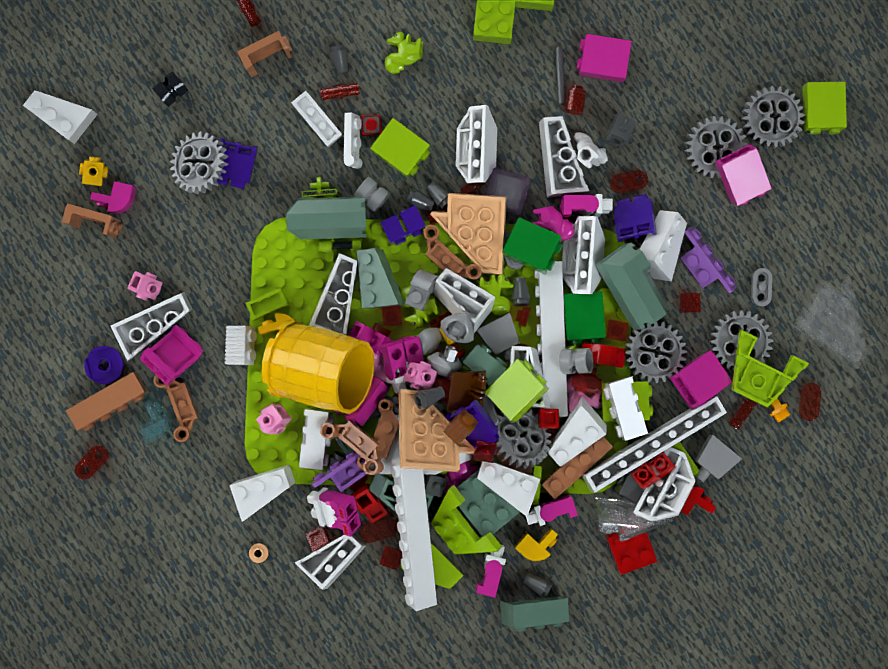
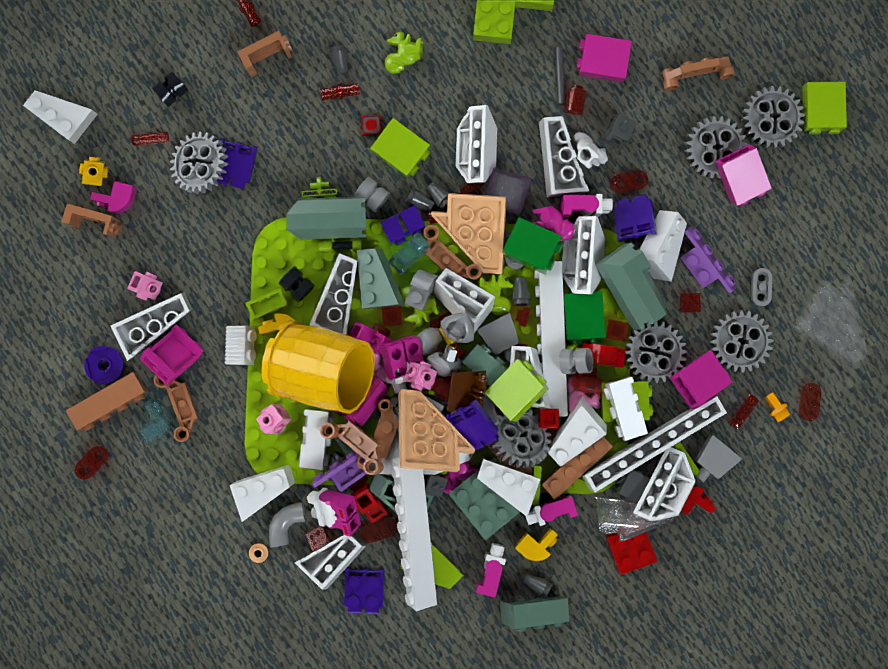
(150, 138): none -> clear red axle
(282, 521): none -> light grey cylinder
(291, 279): none -> black wheel
(316, 119): white plate -> none
(352, 140): white plate -> none
(364, 591): none -> dark purple plate
(391, 557): clear red plate -> none
(409, 254): none -> clear light blue brick
(428, 397): dark grey cone -> none
(457, 531): lime wing -> none
(460, 426): dark orange brick -> none
(485, 451): clear red plate -> none
(653, 471): red slope -> none
(691, 69): none -> nougat plate
(757, 379): lime wing -> none

